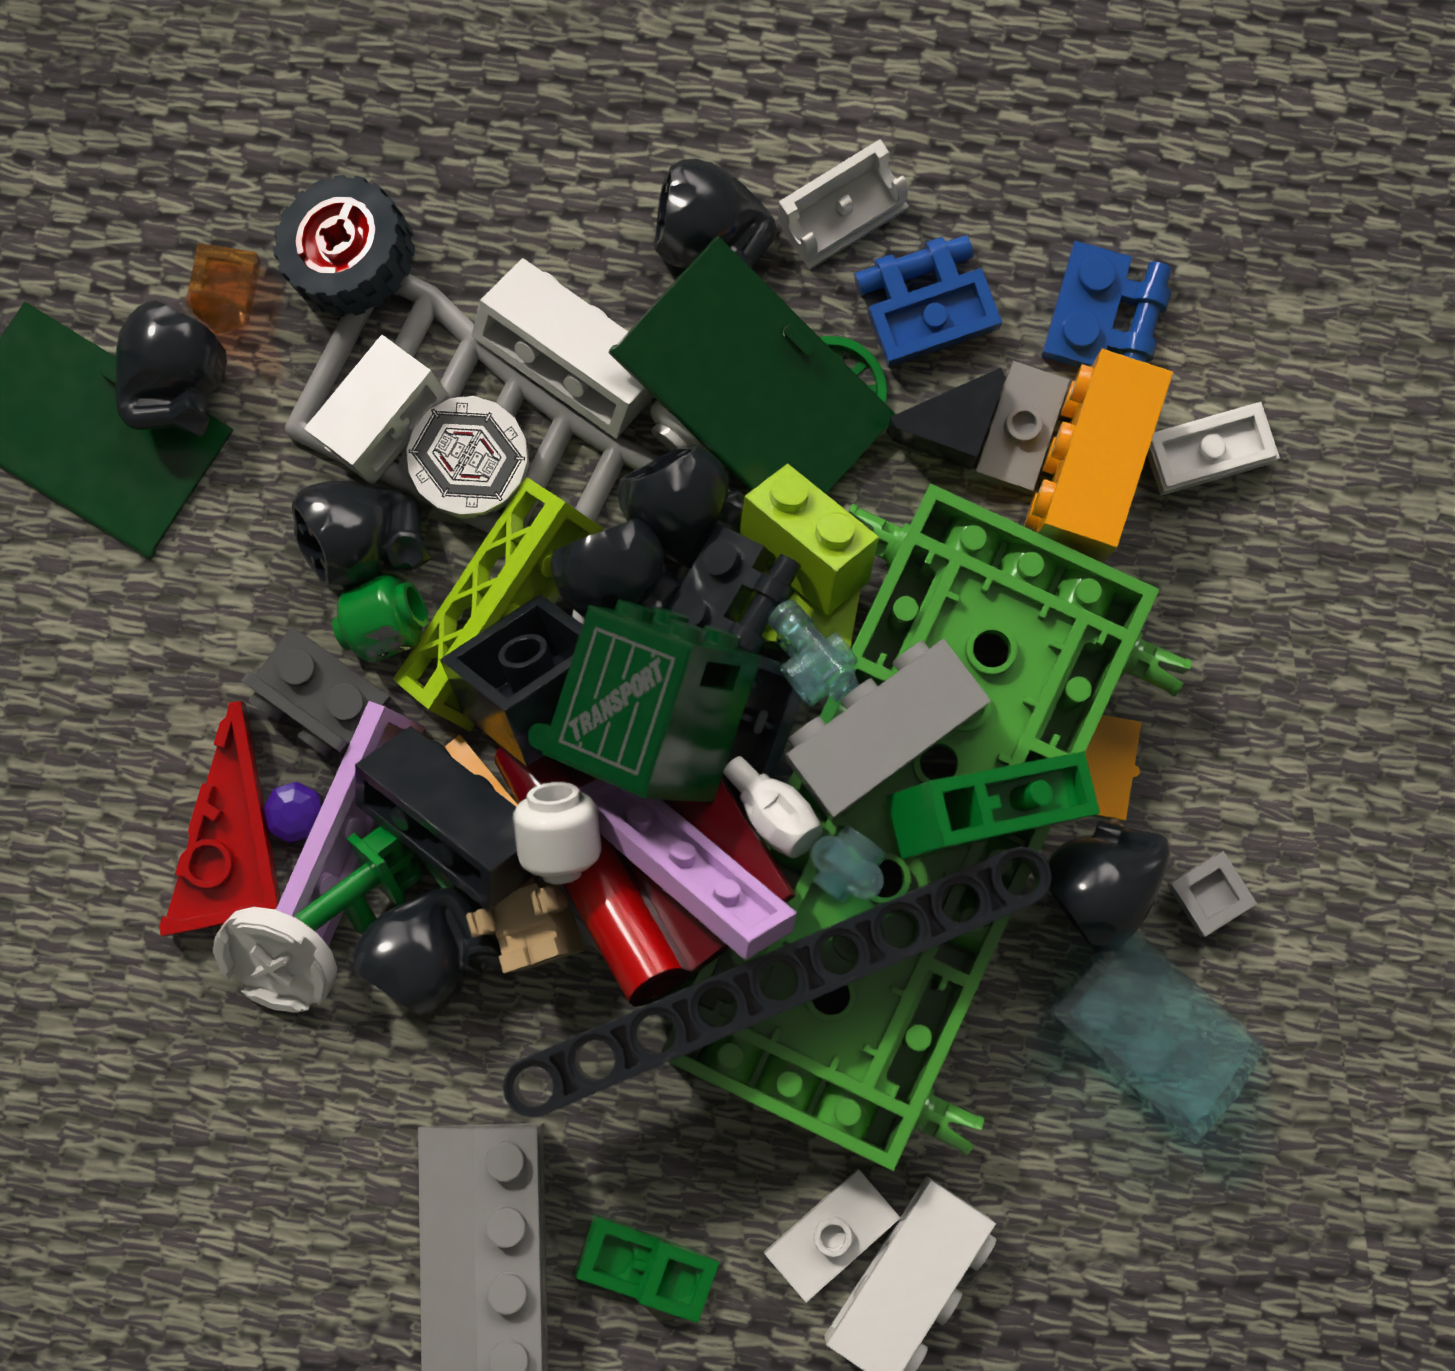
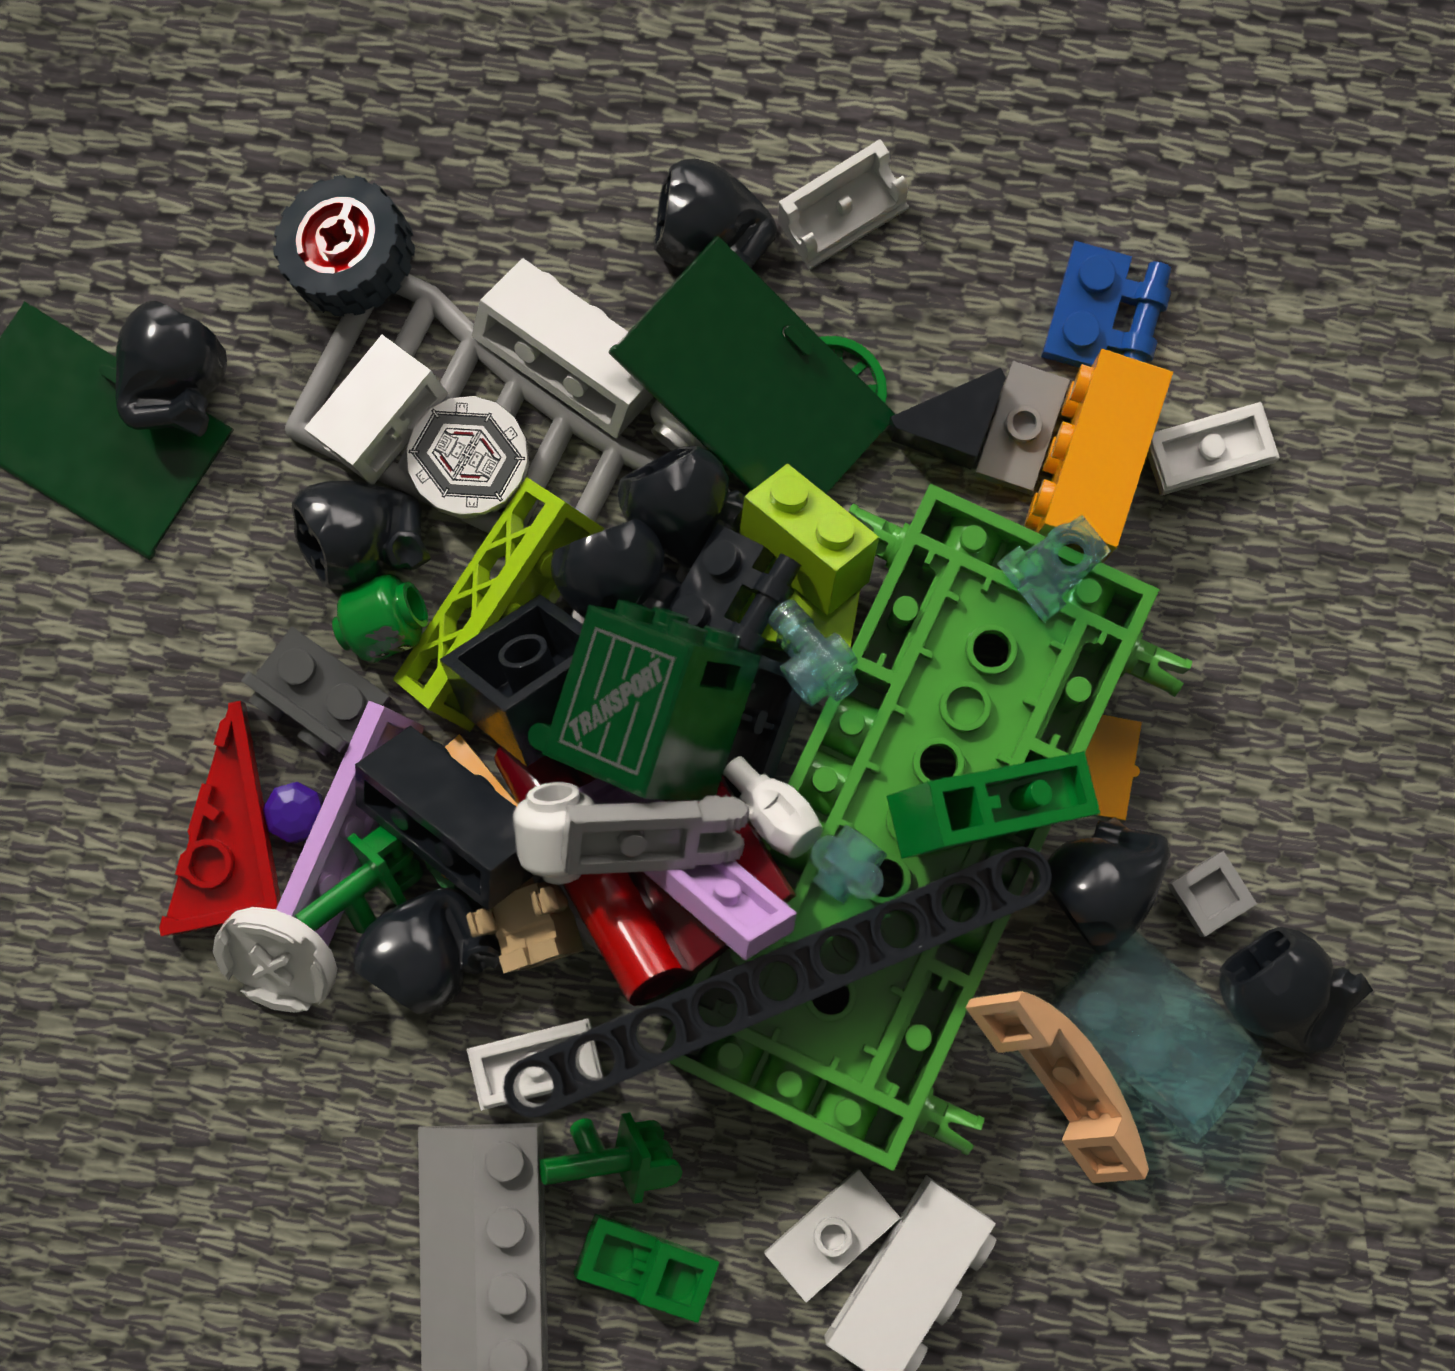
(222, 287): clear orange plate -> none
(493, 1061): none -> white plate
(638, 1156): none -> green arm
(652, 835): none -> light grey hinge
(885, 727): light grey brick -> none
(934, 315): blue plate -> none
(1041, 574): none -> clear light blue plate
(1100, 1123): none -> light nougat slope
(1289, 991): none -> black piece

